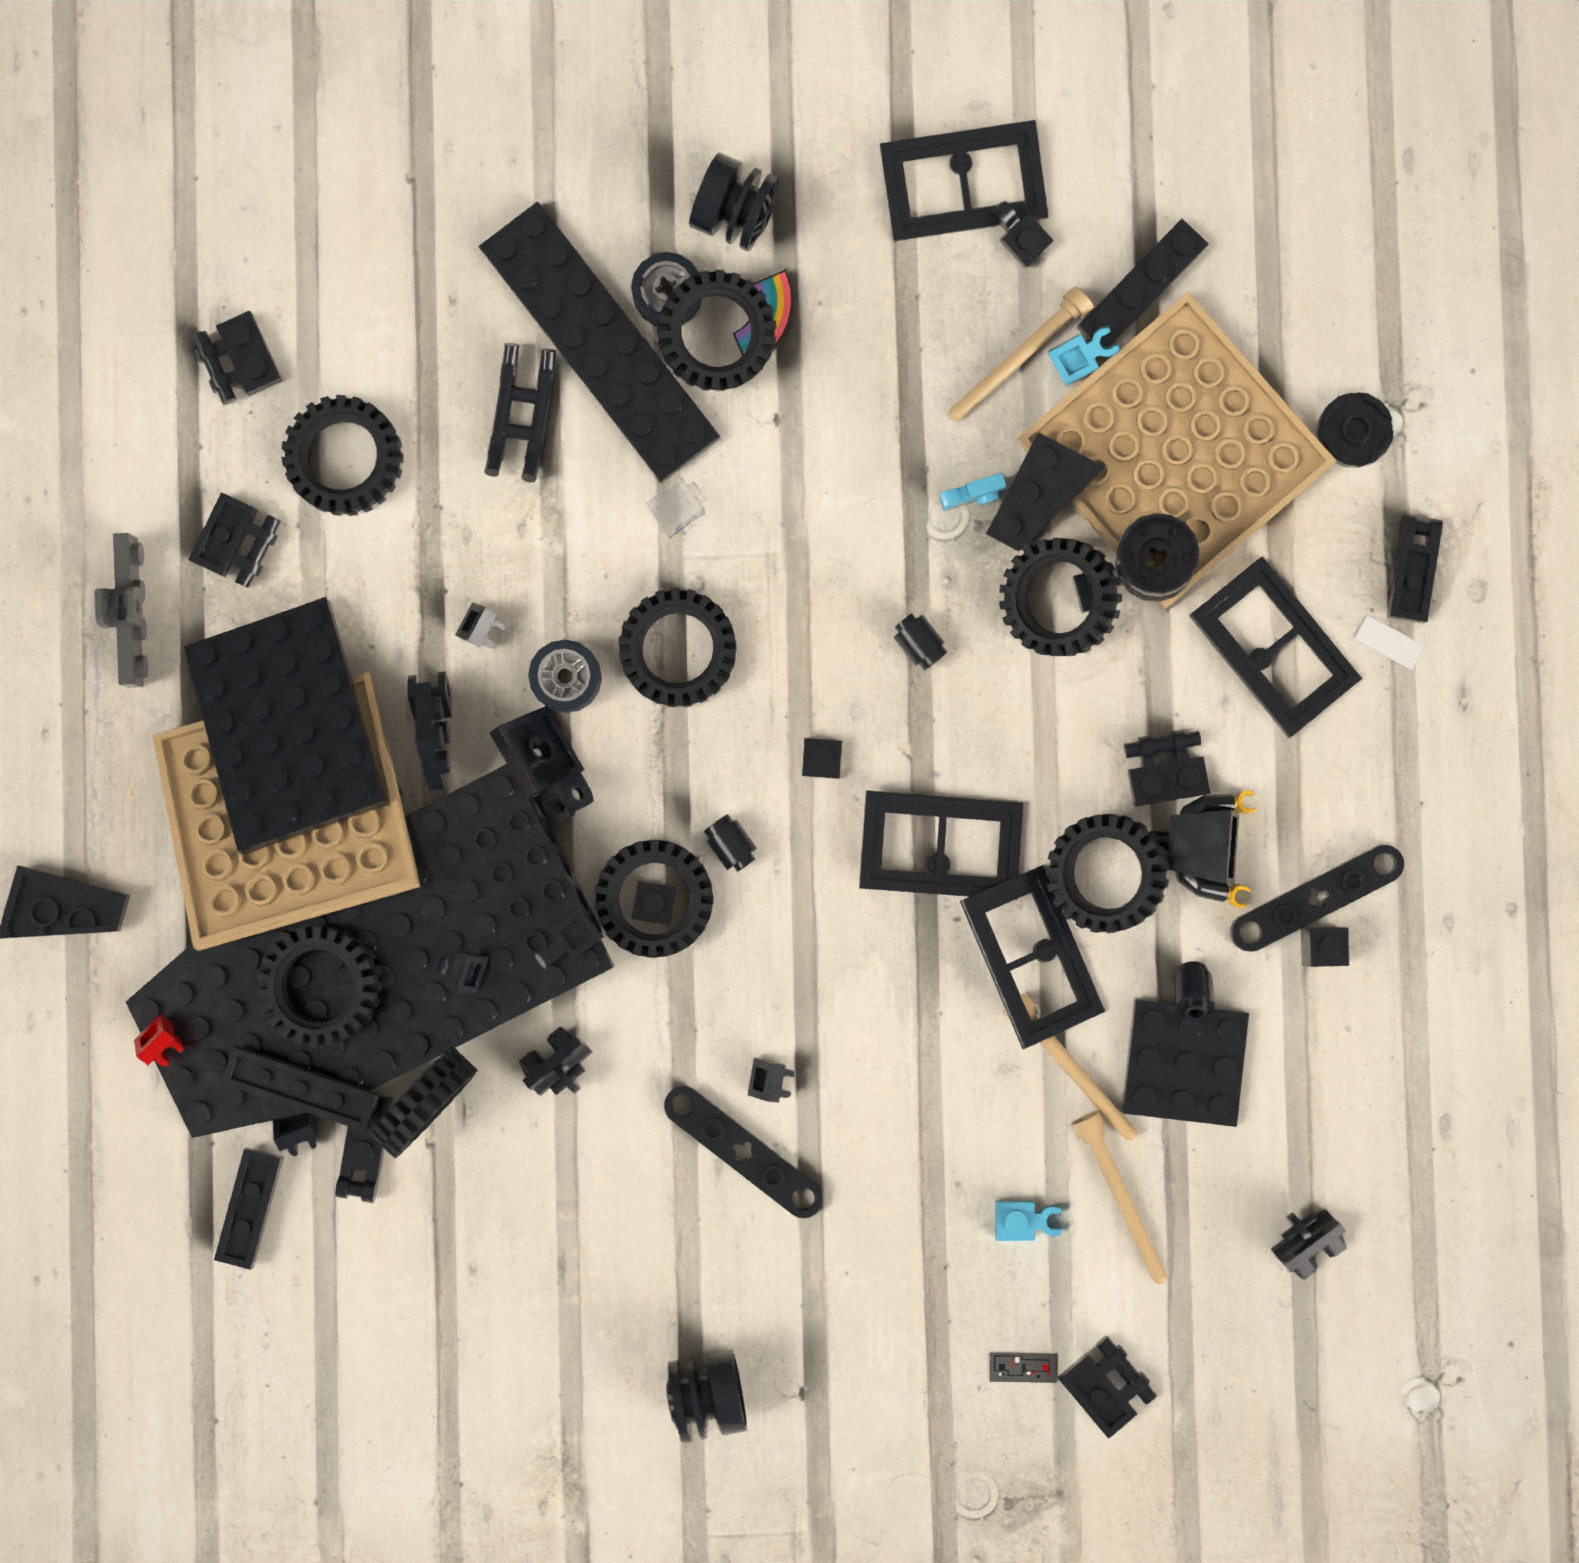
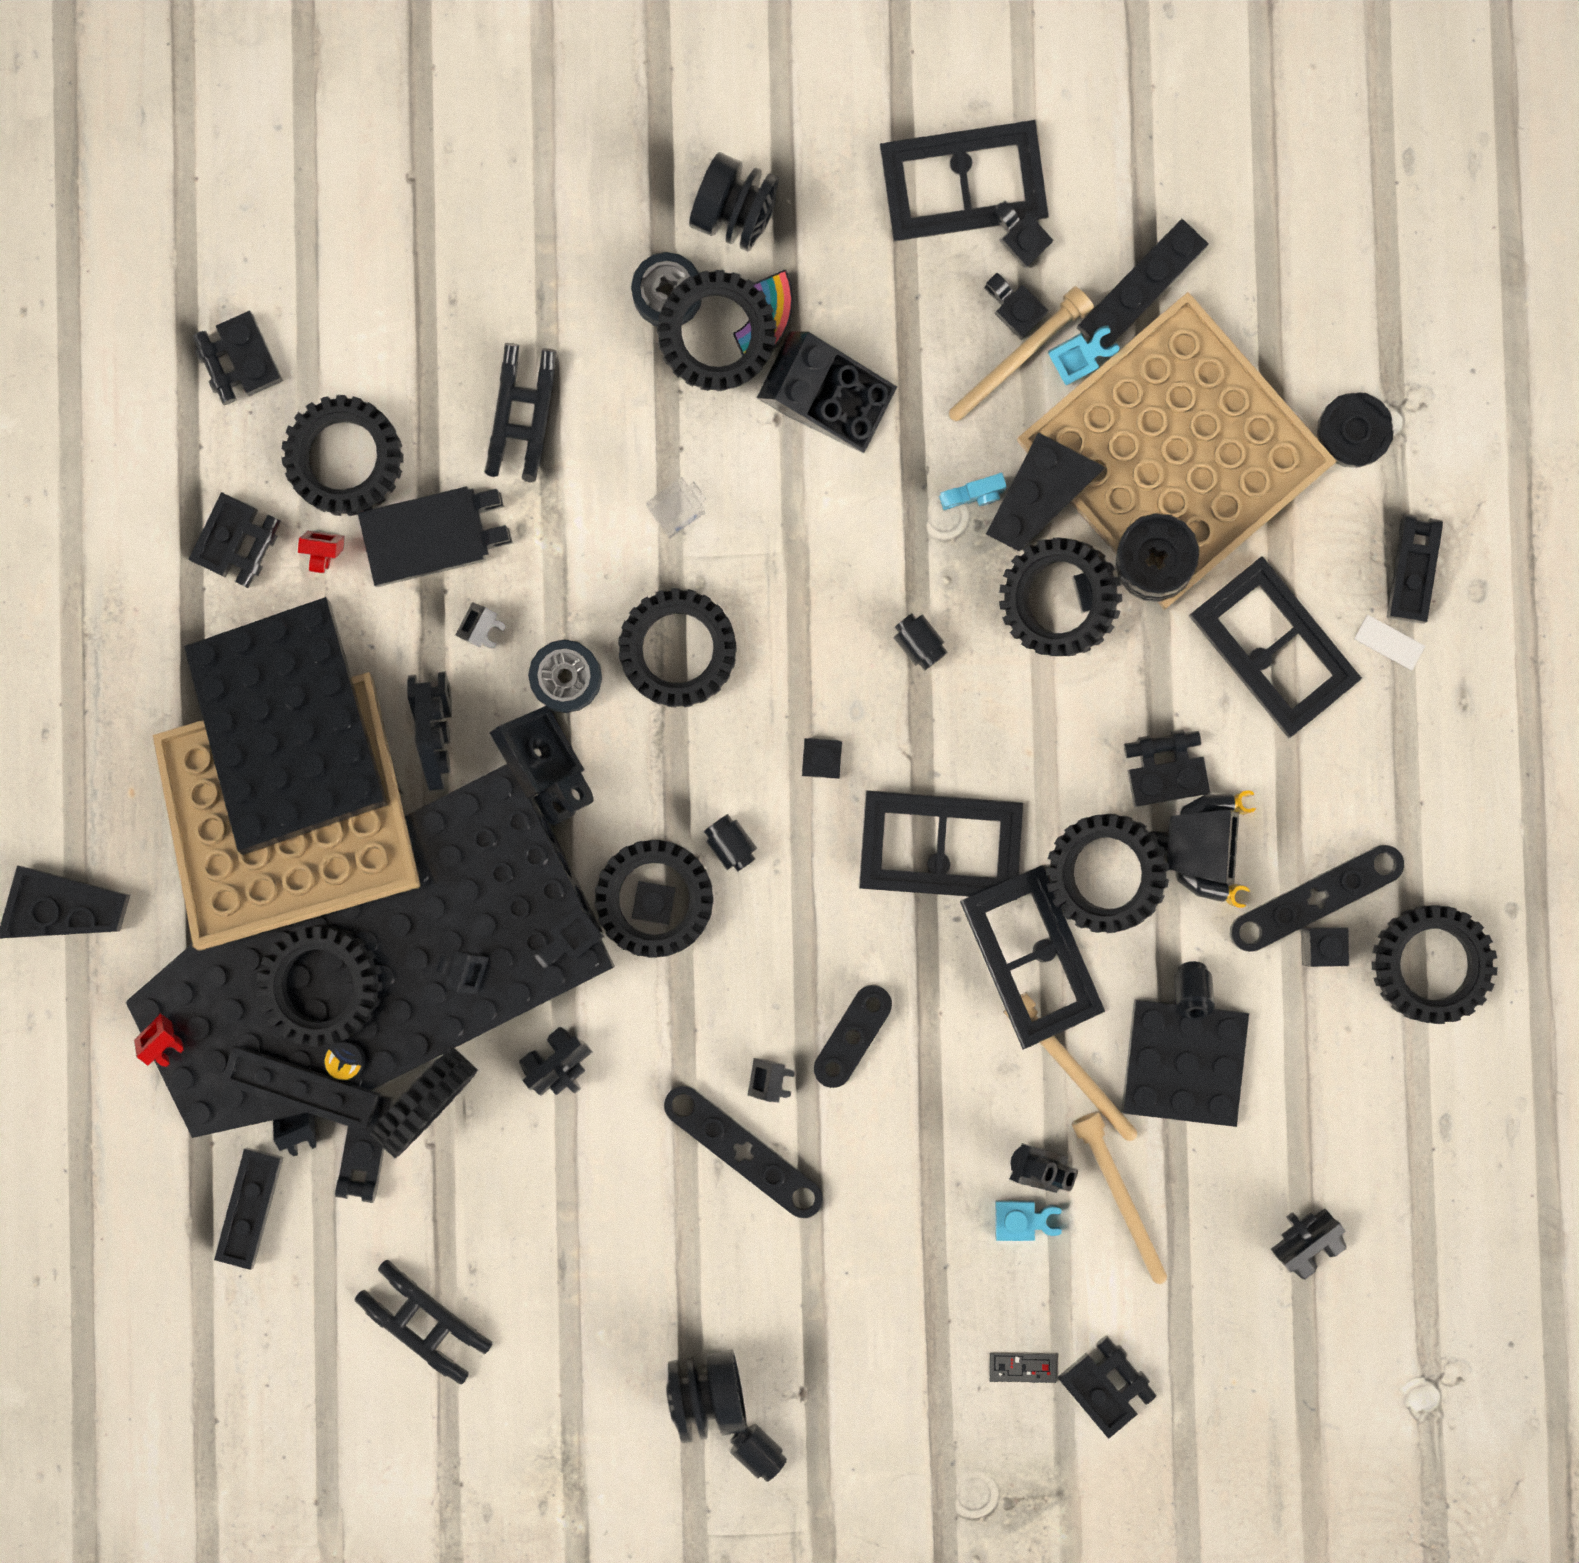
(123, 610): dark grey plate -> none
(320, 548): none -> red tile
(344, 1060): none -> tile
(430, 534): none -> black tile
(446, 1323): none -> black piece
(599, 342): black plate -> none
(758, 1452): none -> black brick
(826, 390): none -> black slope
(859, 1019): none -> black plate
(1019, 309): none -> black plate
(1042, 1169): none -> black hips
(1478, 973): none -> black tyre

